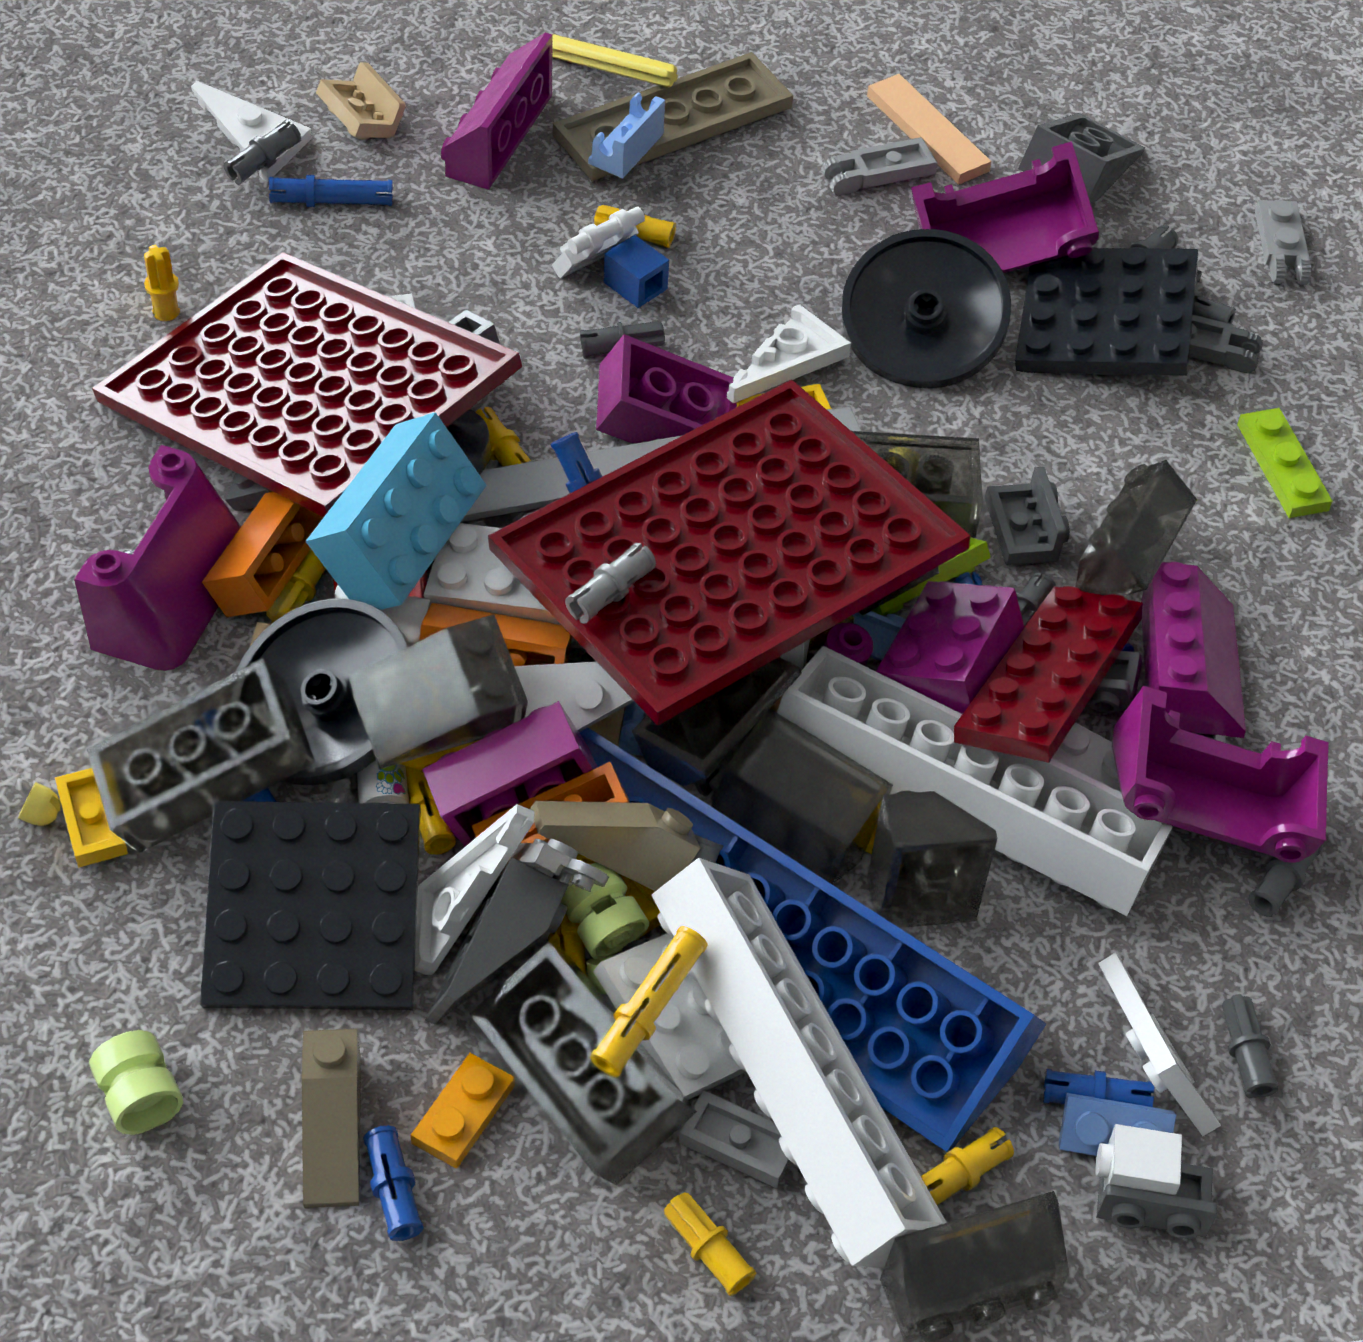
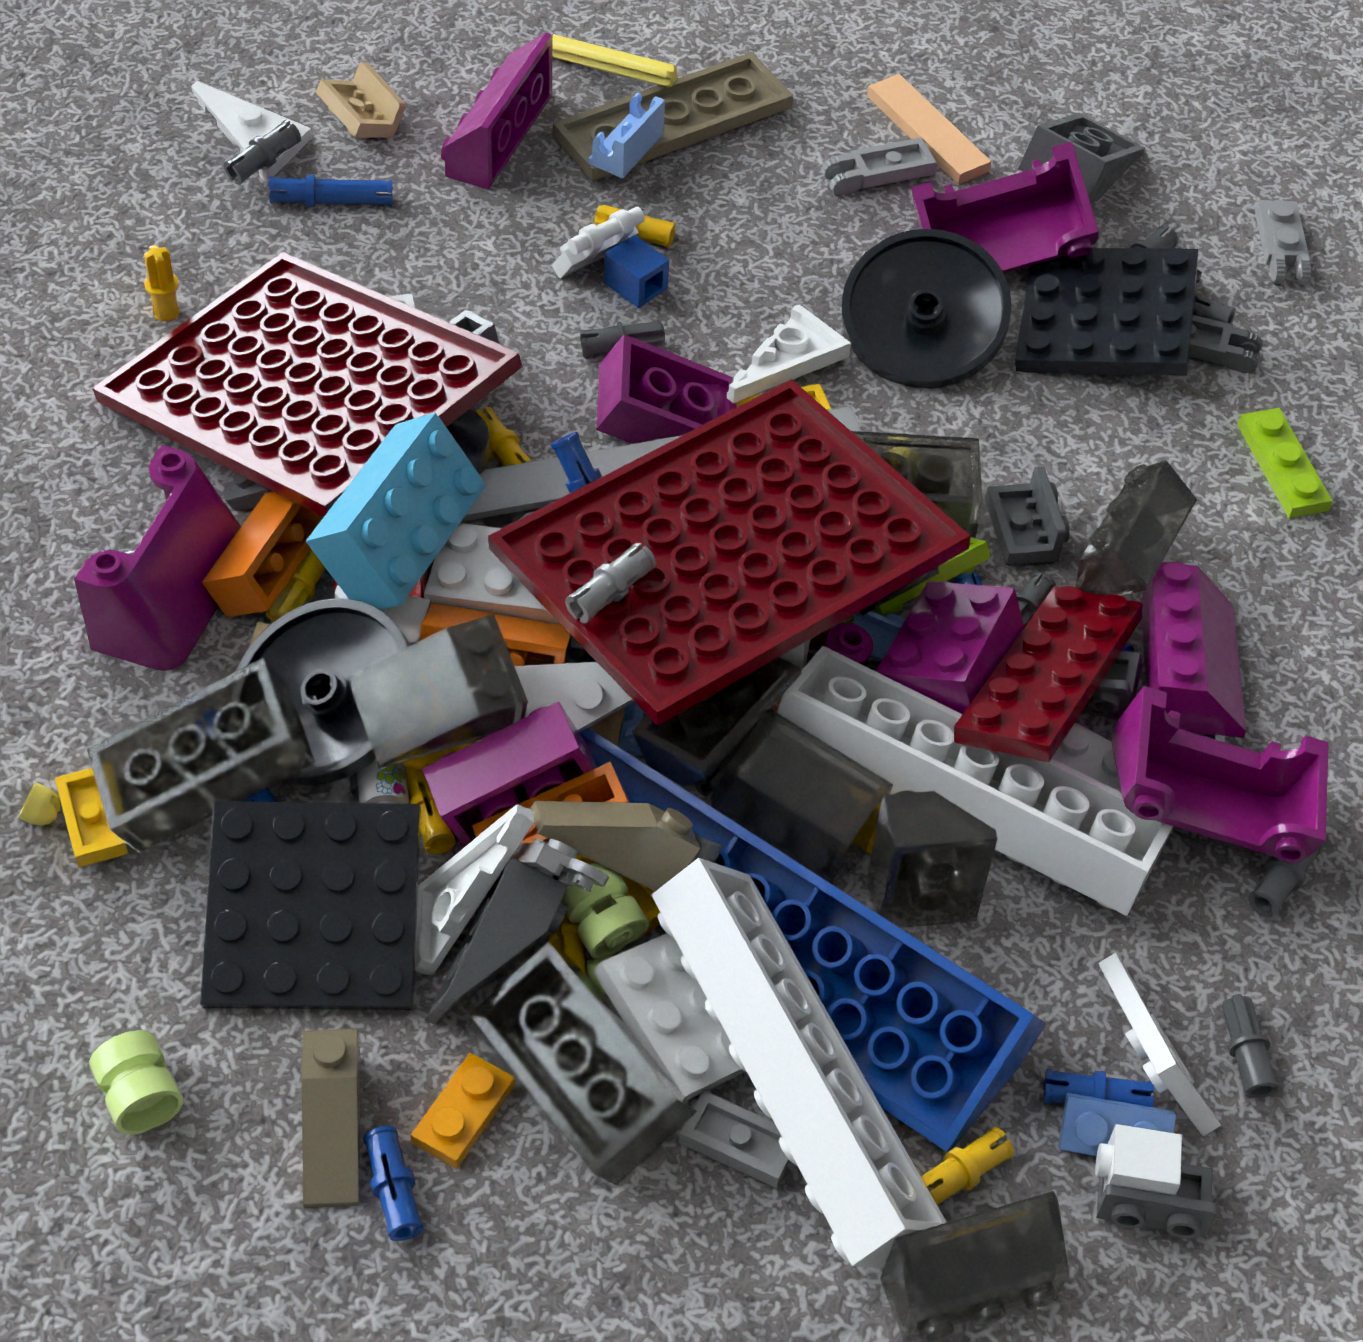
(615, 1048): yellow pin -> none
(709, 1243): yellow axle -> none

